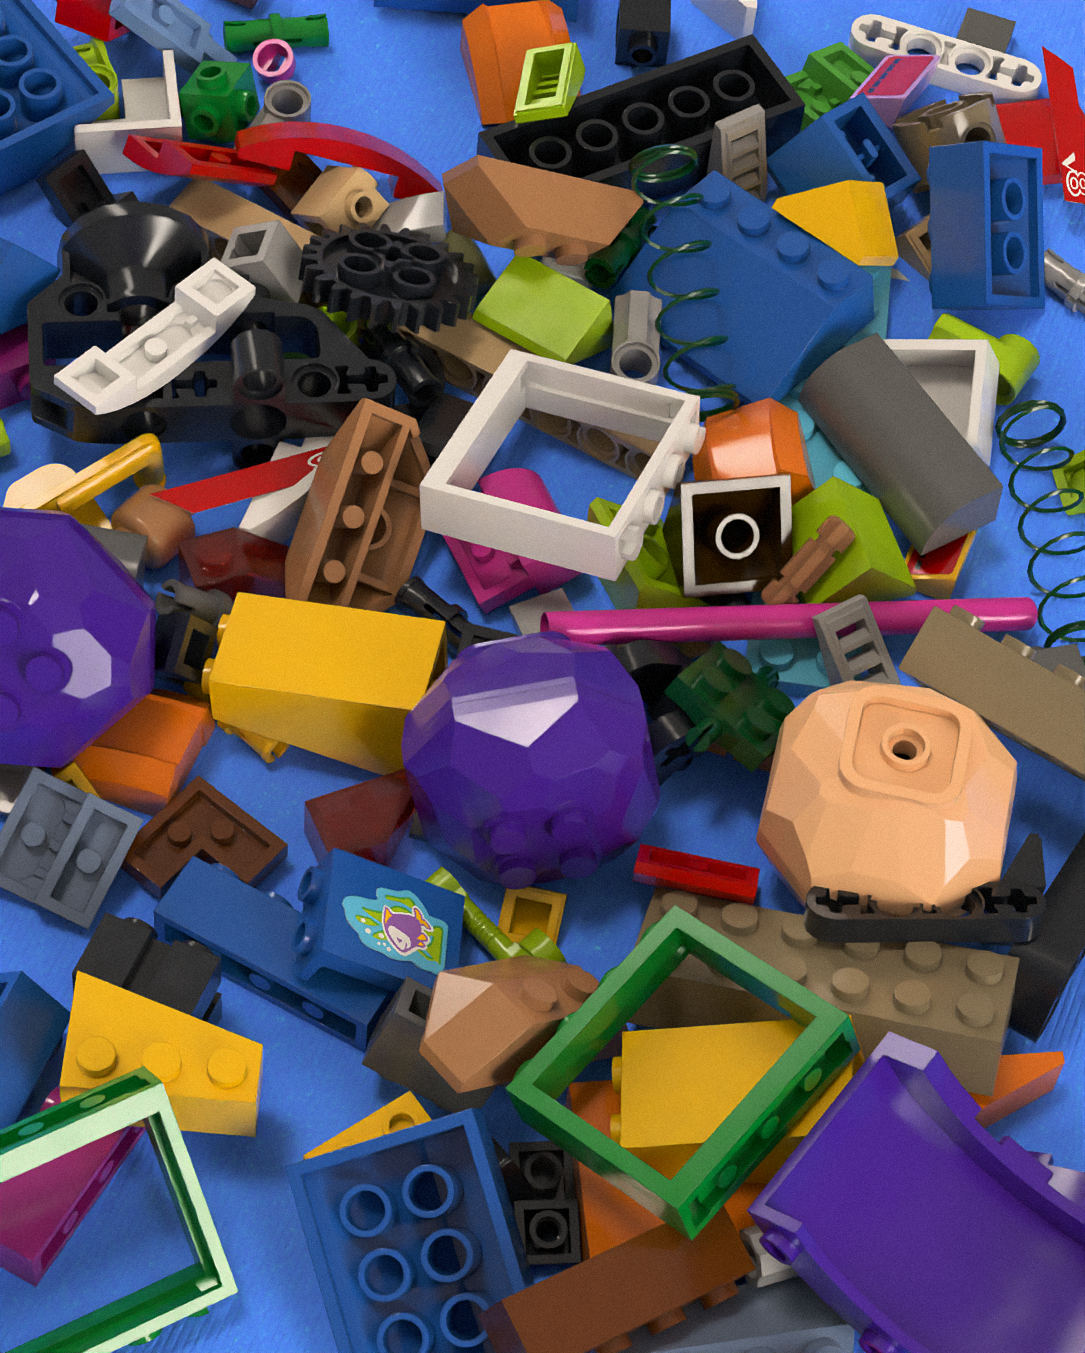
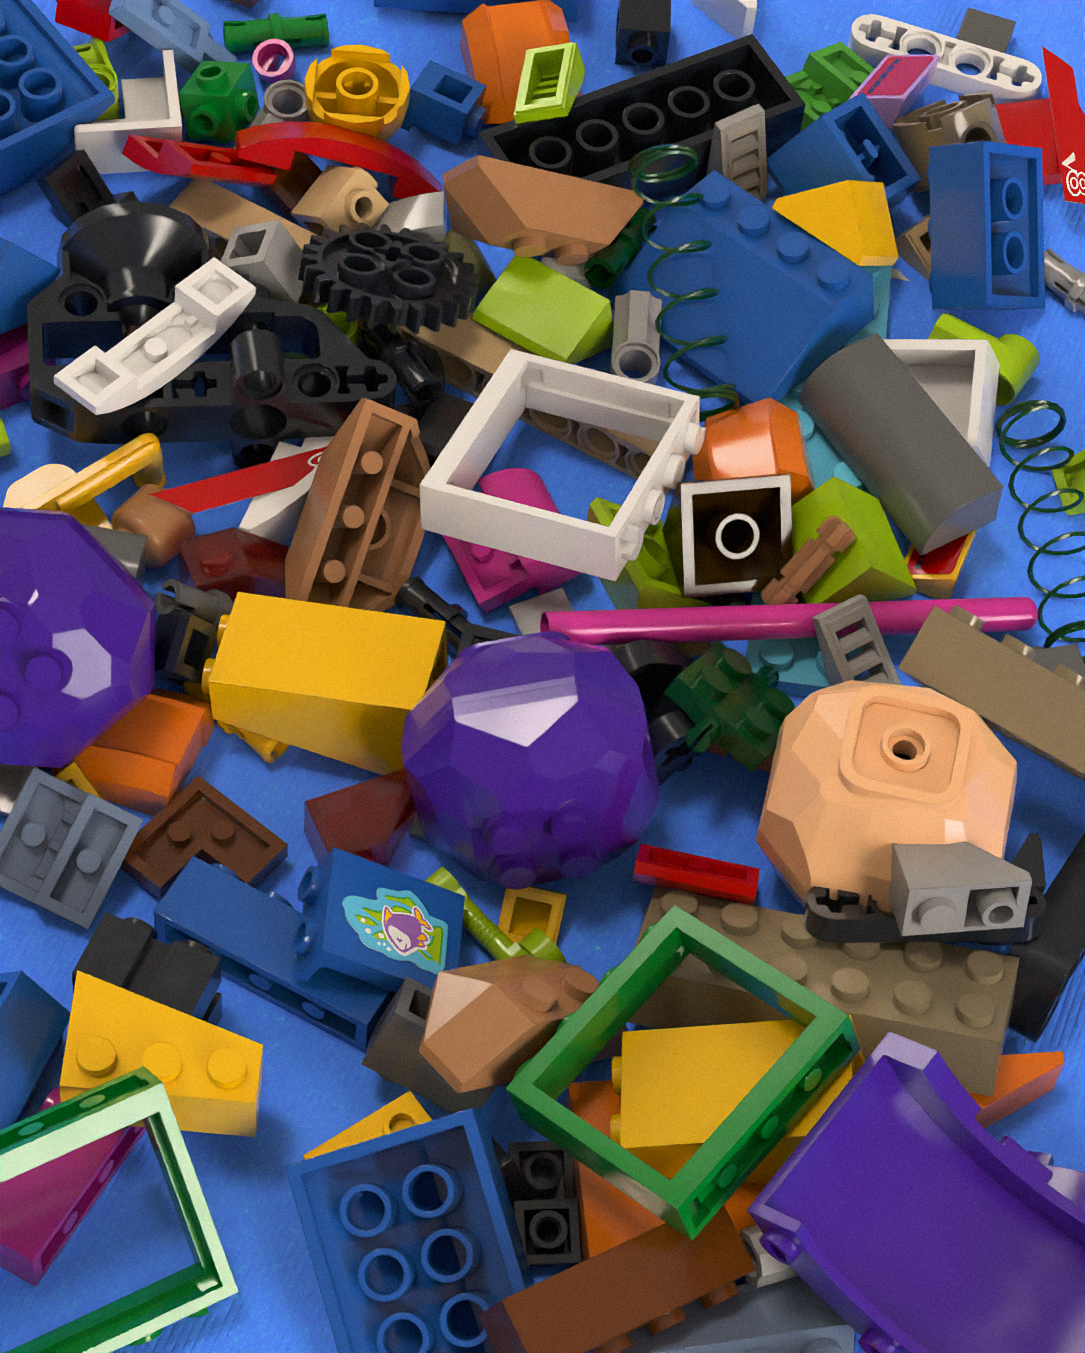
(358, 91): none -> yellow cylinder
(446, 104): none -> blue brick
(955, 889): none -> light grey slope

